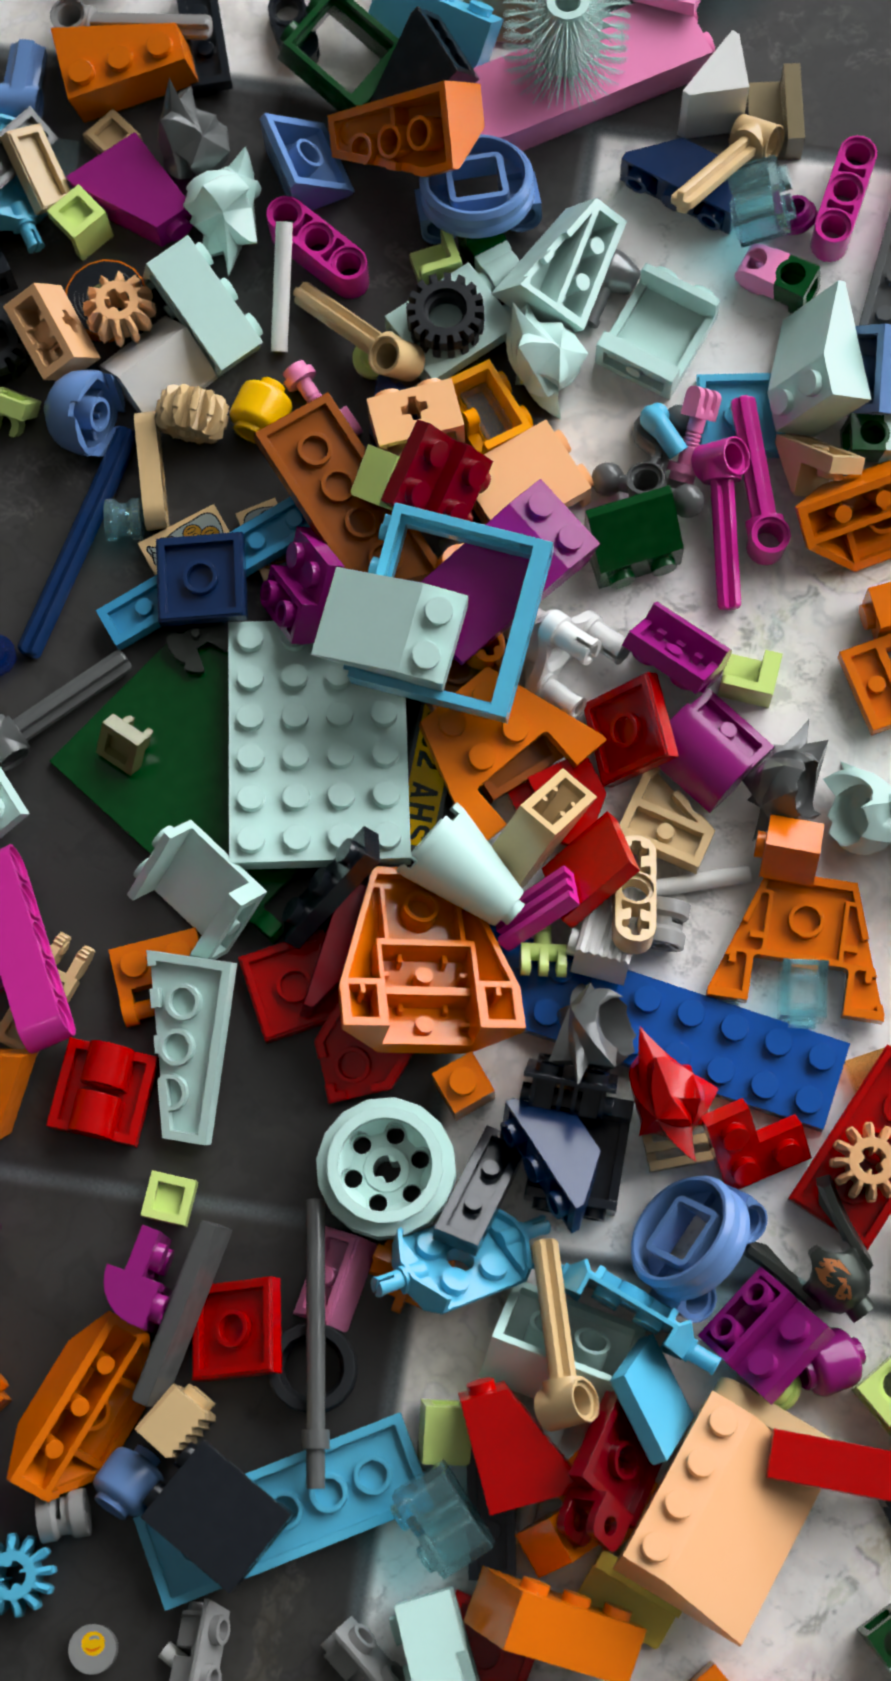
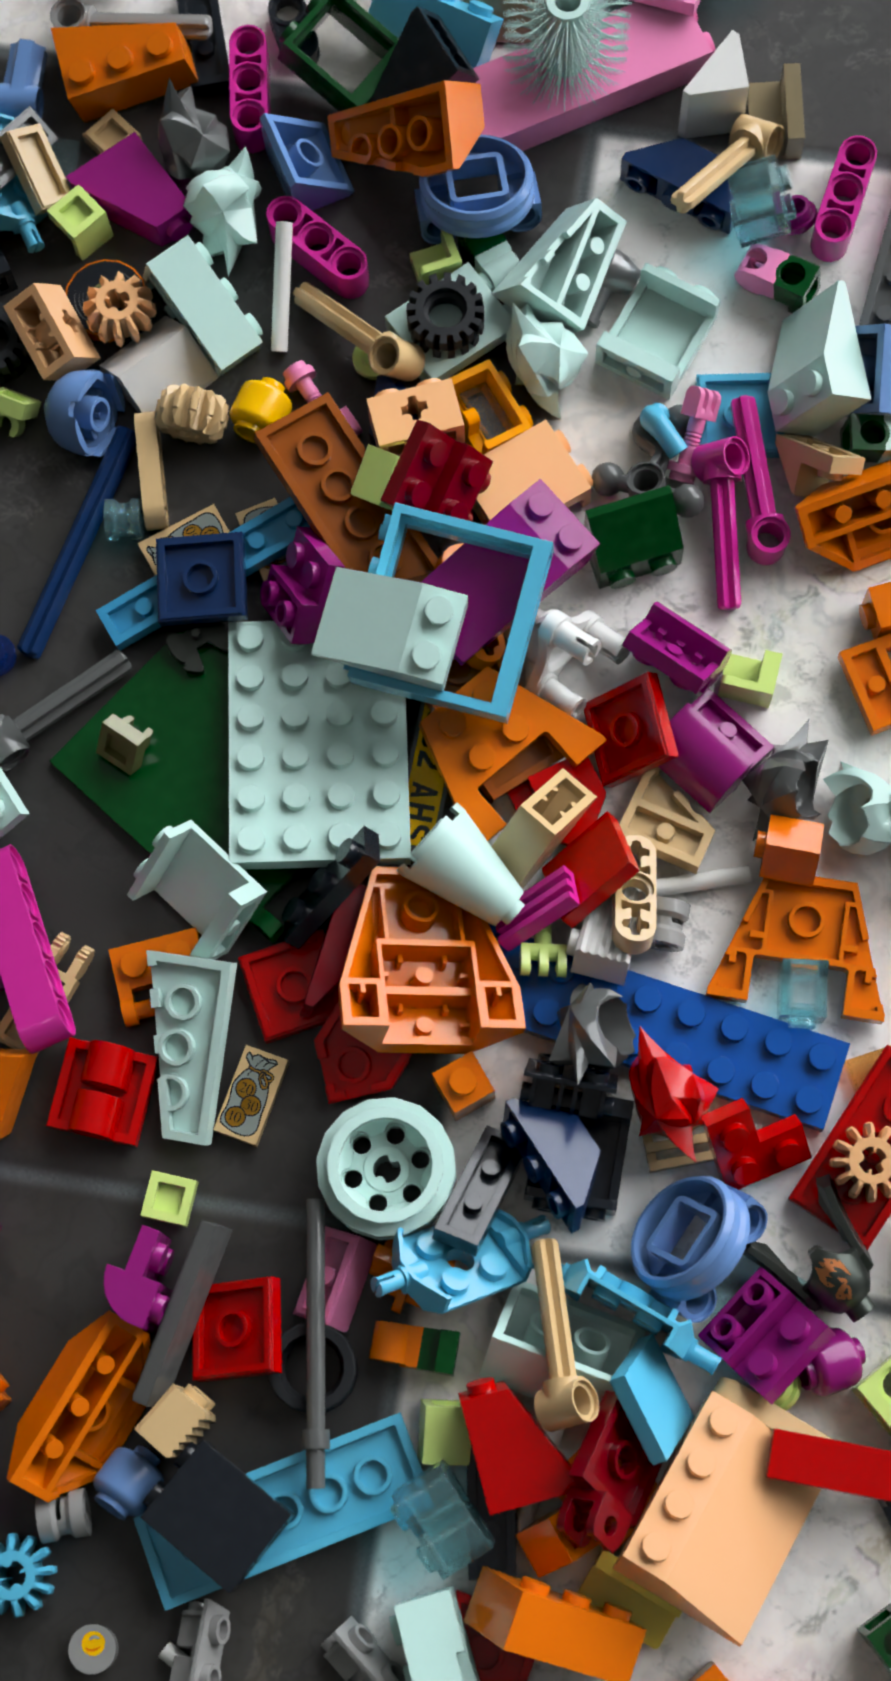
(247, 72): none -> dark pink beam
(251, 1096): none -> tile
(415, 1347): none -> leg

